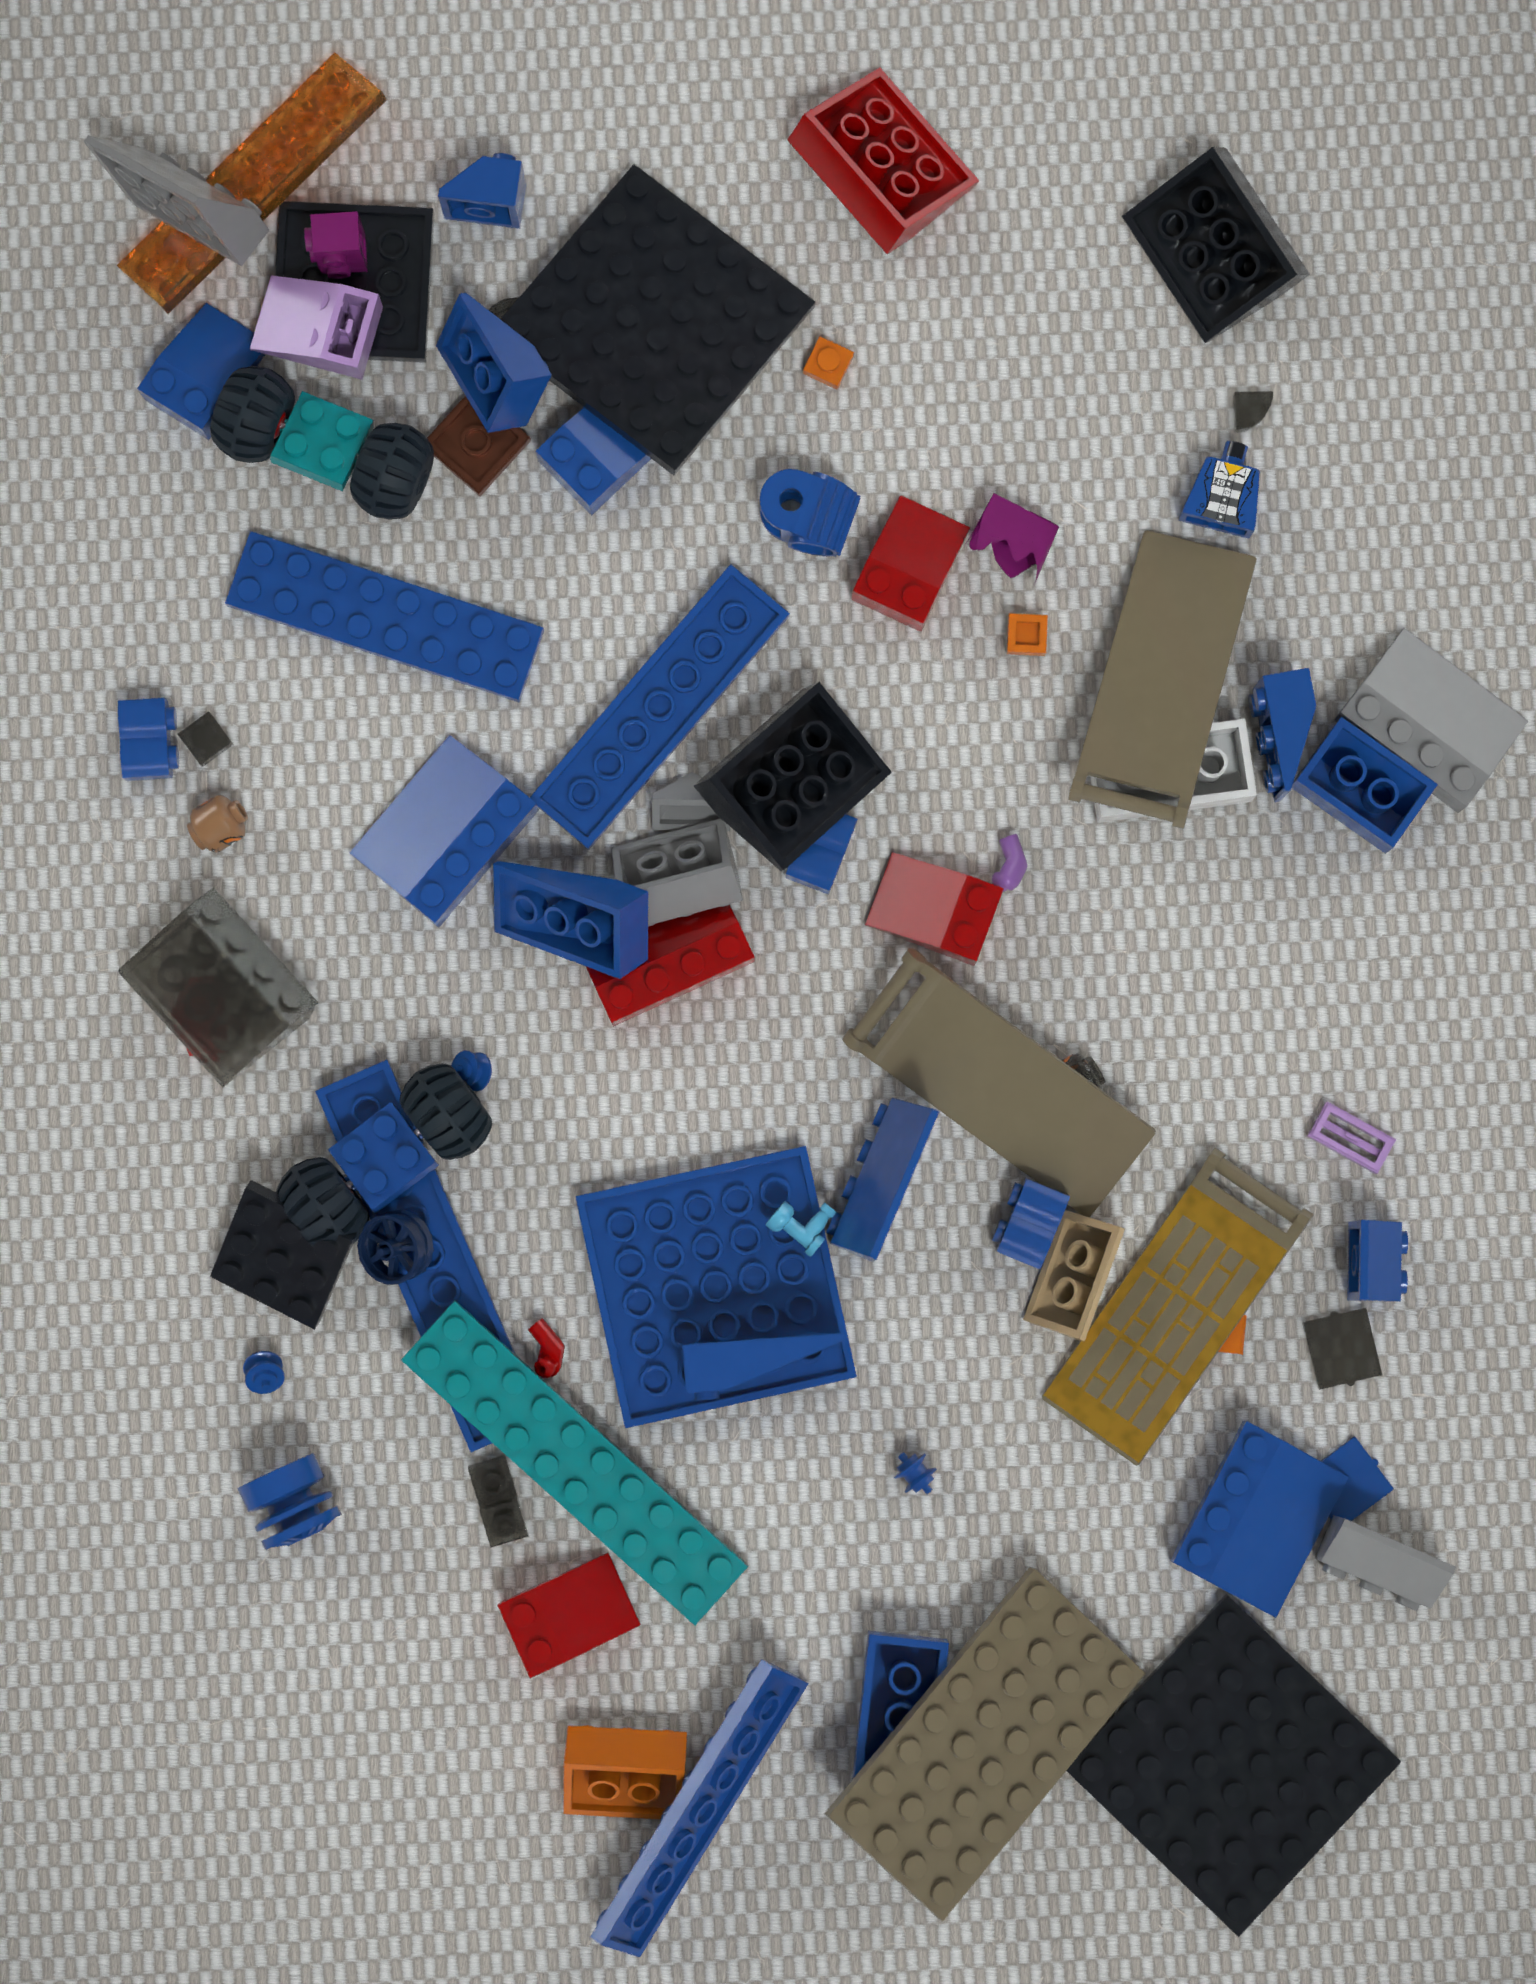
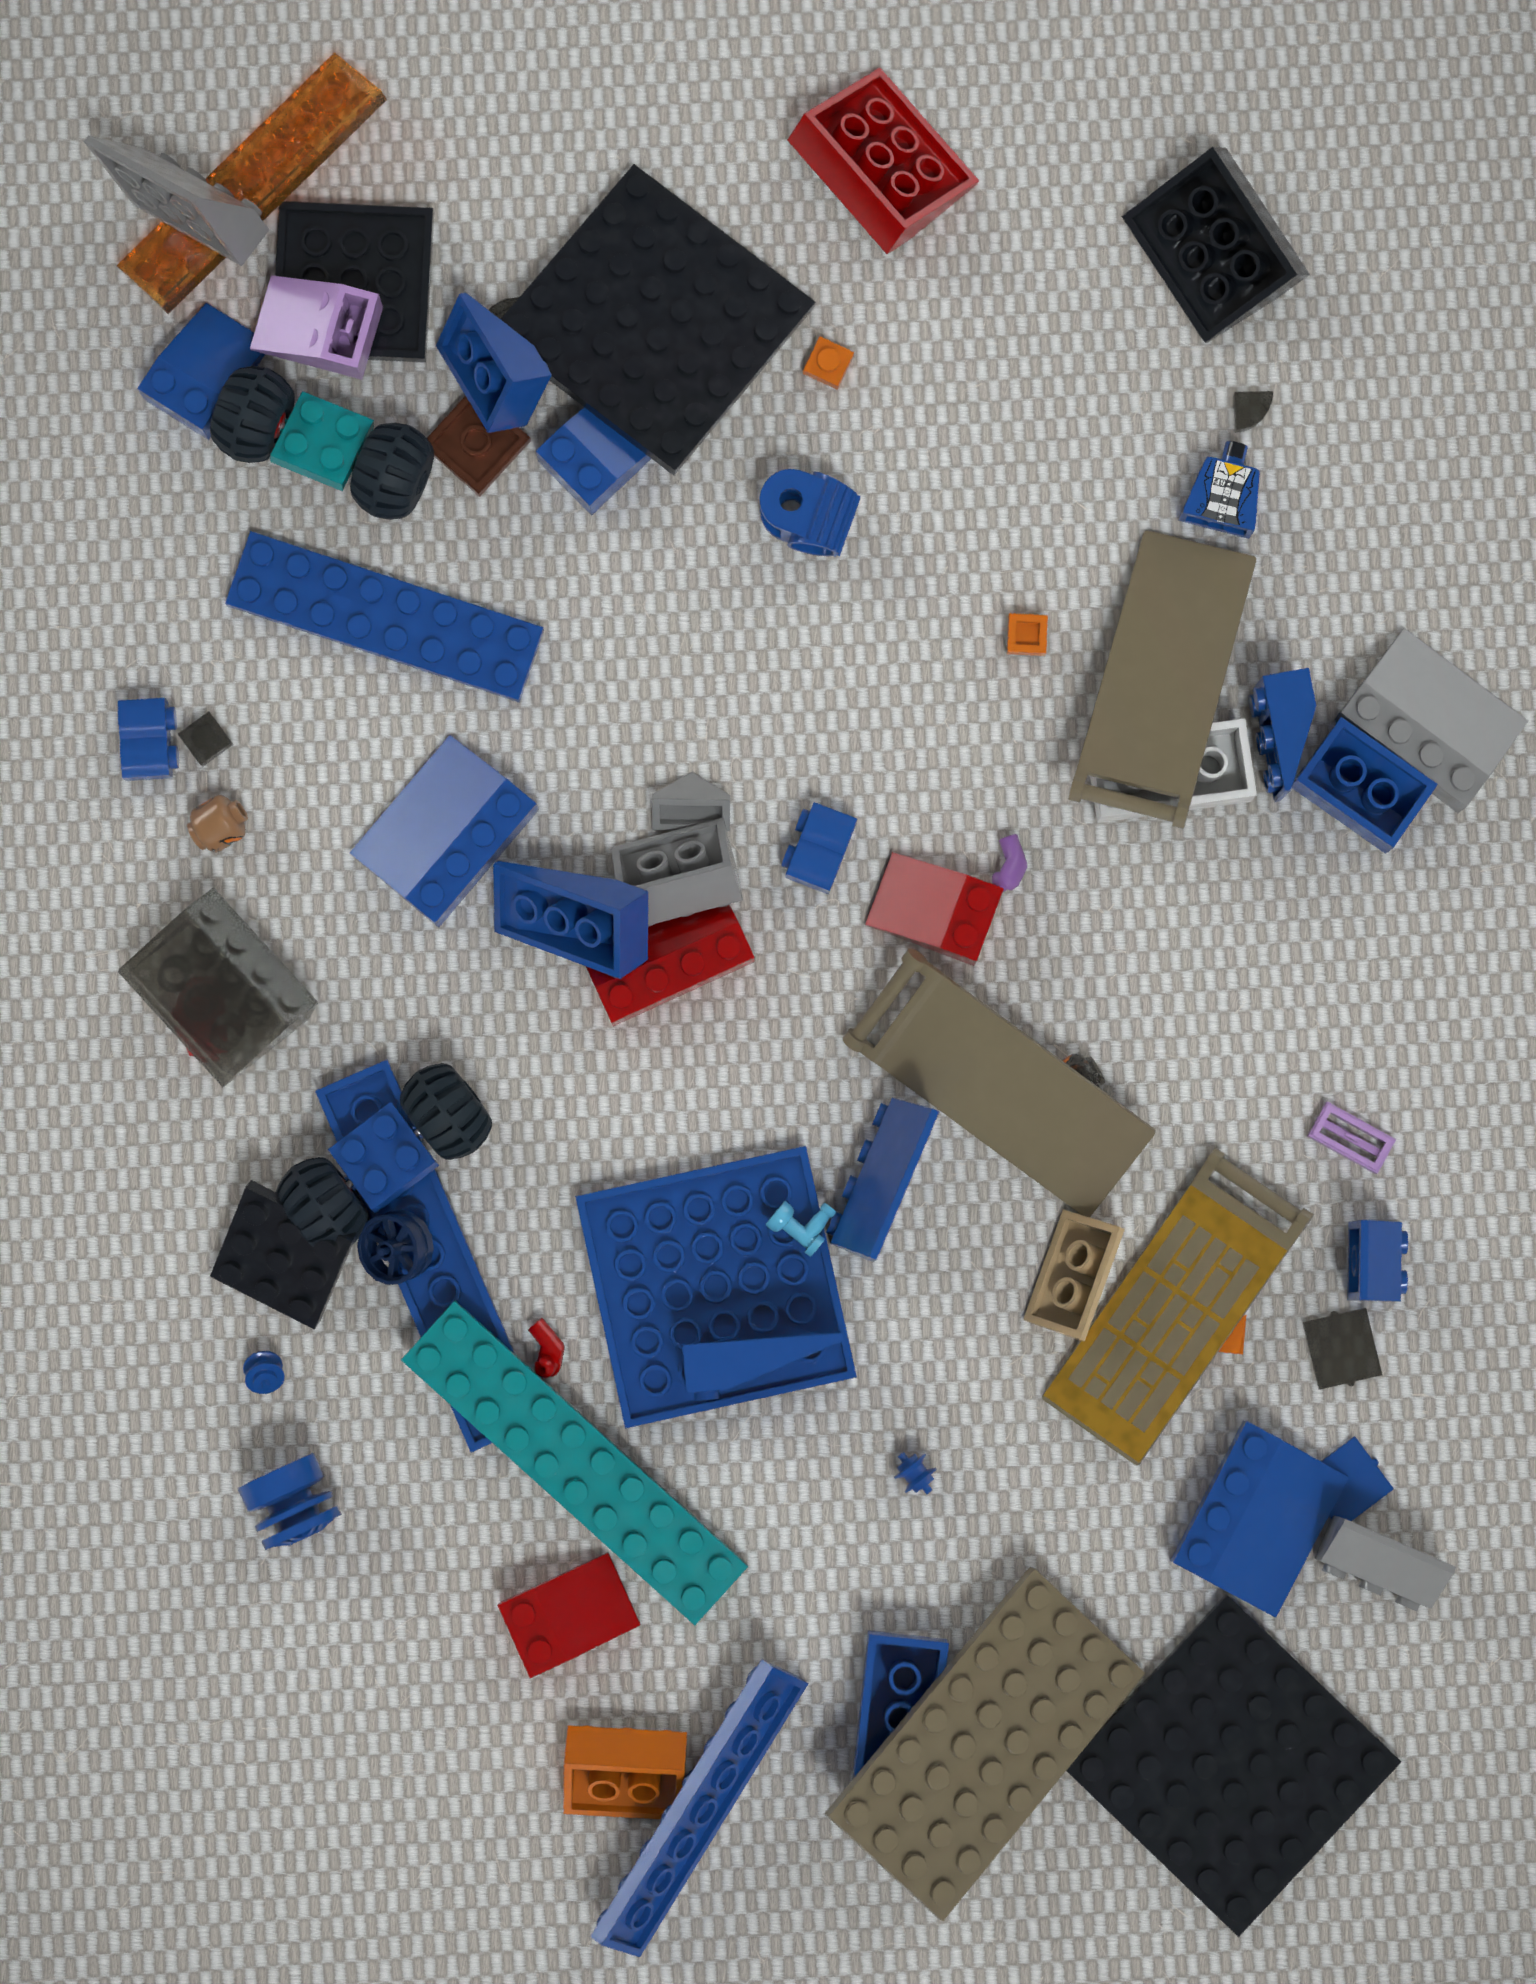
(337, 244): magenta brick -> none
(473, 1068): blue wheel -> none
(486, 192): blue slope -> none
(498, 1501): clear smoke slope -> none
(659, 707): blue plate -> none
(793, 777): black slope -> none
(910, 563): red slope -> none
(1016, 536): magenta piece -> none
(1031, 1223): blue brick -> none

